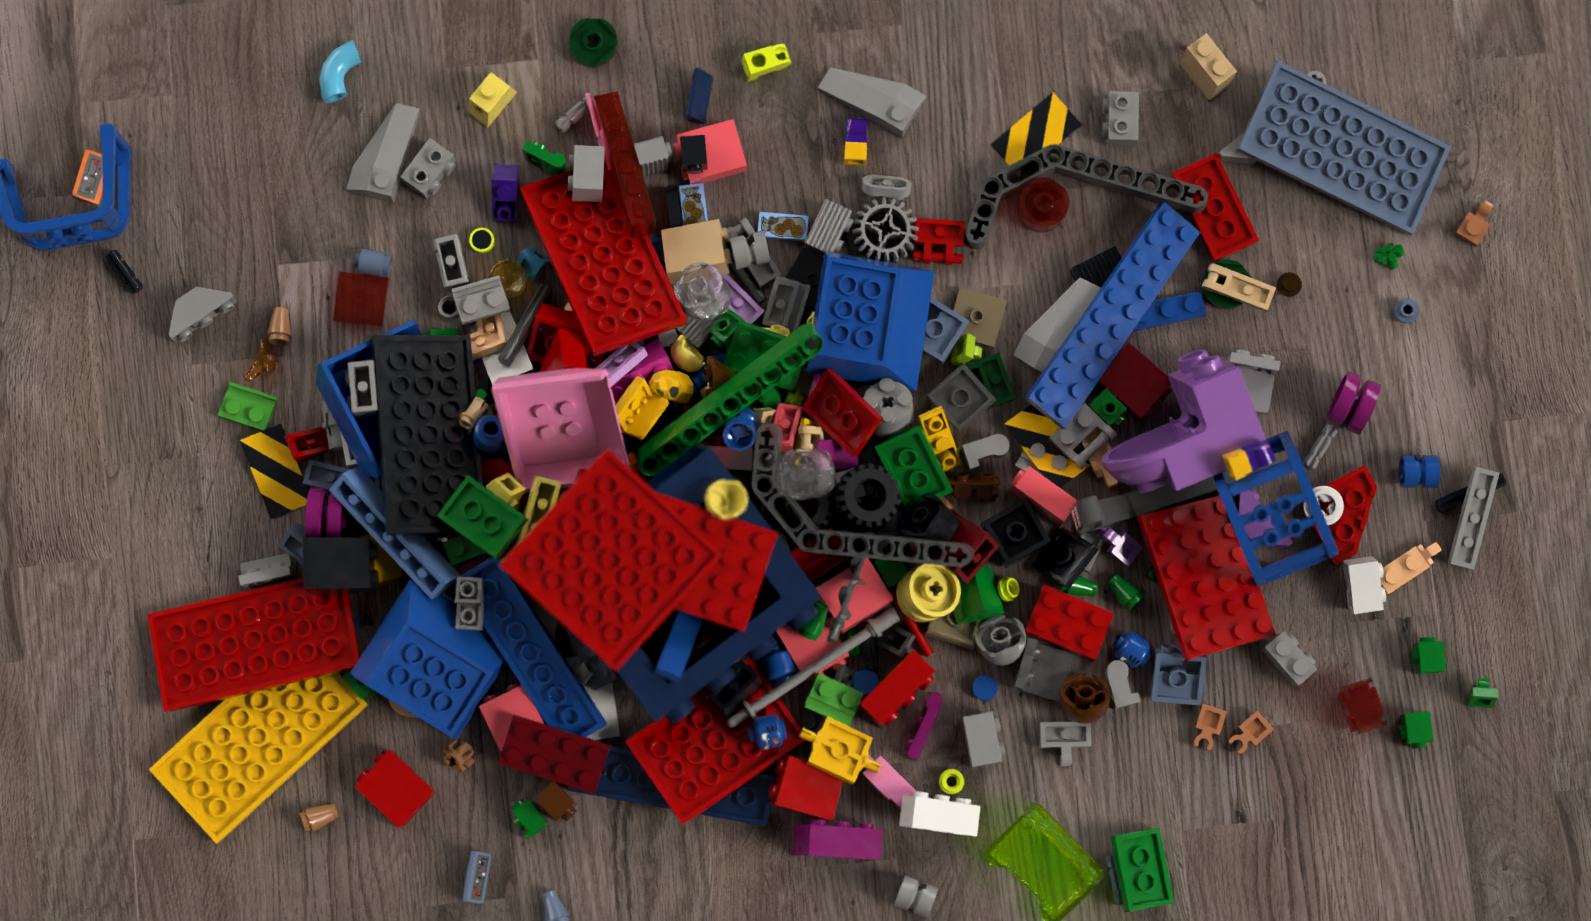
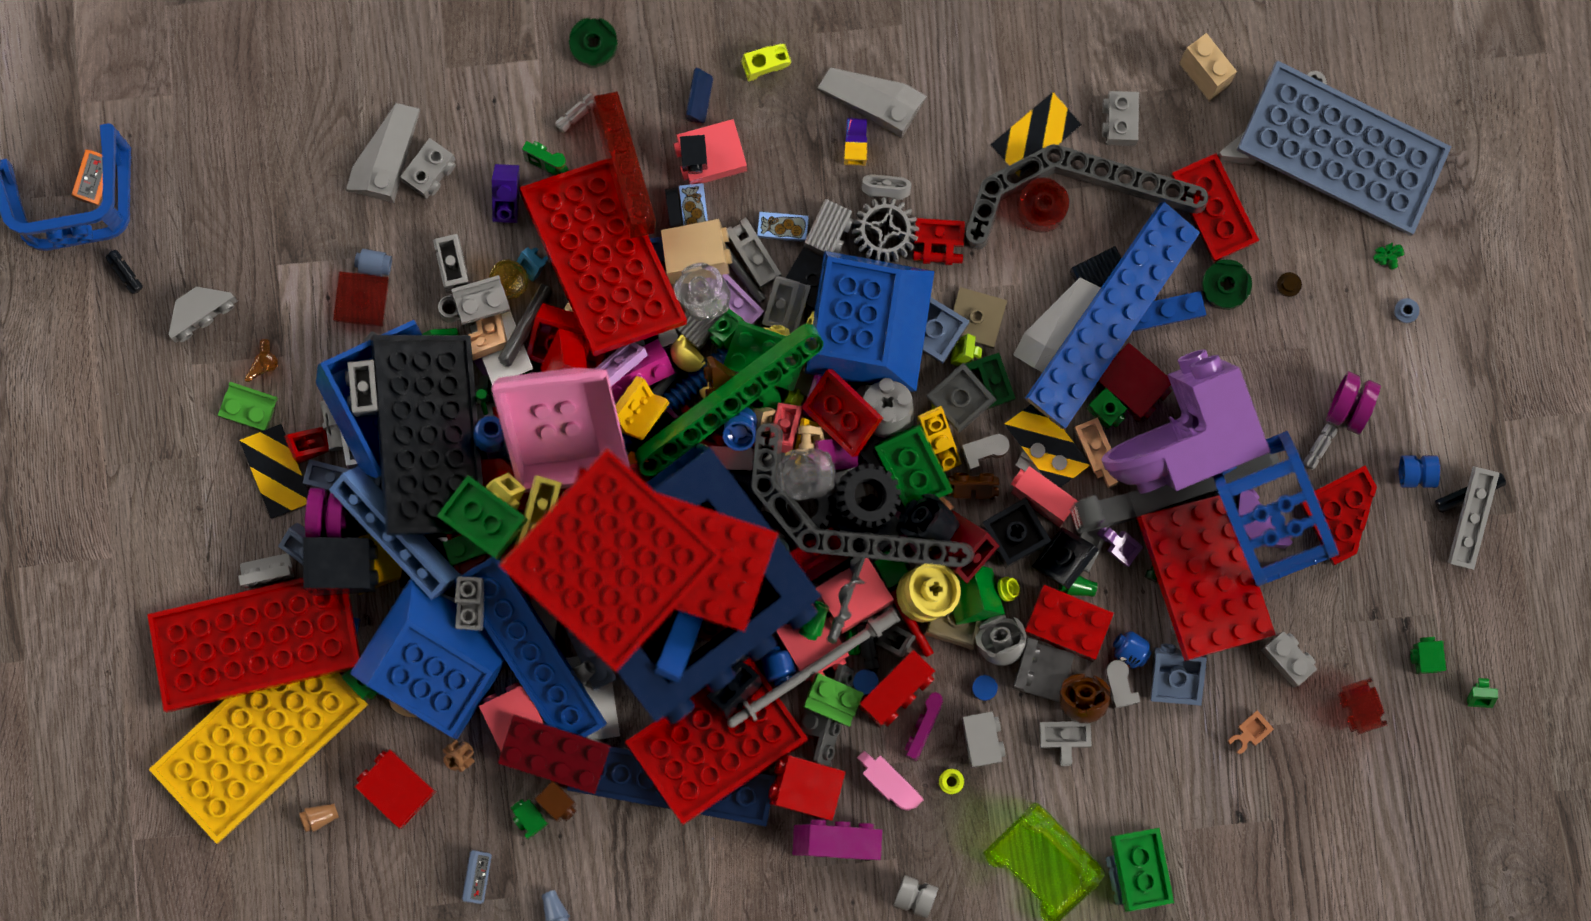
(279, 327): medium nougat cone -> none
(334, 71): medium azure cylinder -> none
(470, 417): tan pin -> none
(482, 240): tile -> none
(490, 98): light yellow torso -> none
(587, 173): light grey brick -> none
(599, 133): bright pink piece -> none
(653, 155): light grey brick -> none
(672, 386): yellow rock -> none
(726, 499): light yellow hair -> none
(749, 250): light grey wheel -> none
(767, 732): blue head -> none
(839, 750): yellow plate -> none
(939, 814): white brick -> none
(1078, 429): light grey plate -> none
(1126, 593): green cone -> none
(1209, 722): nougat plate -> none
(1239, 287): tan plate -> none
(1248, 459): leg -> none
(1258, 376): light grey bracket -> none
(1334, 509): white gear -> none
(1364, 585): white brick -> none
(1408, 566): light nougat hinge -> none
(1416, 729): green brick -> none
(1473, 226): nougat plate -> none

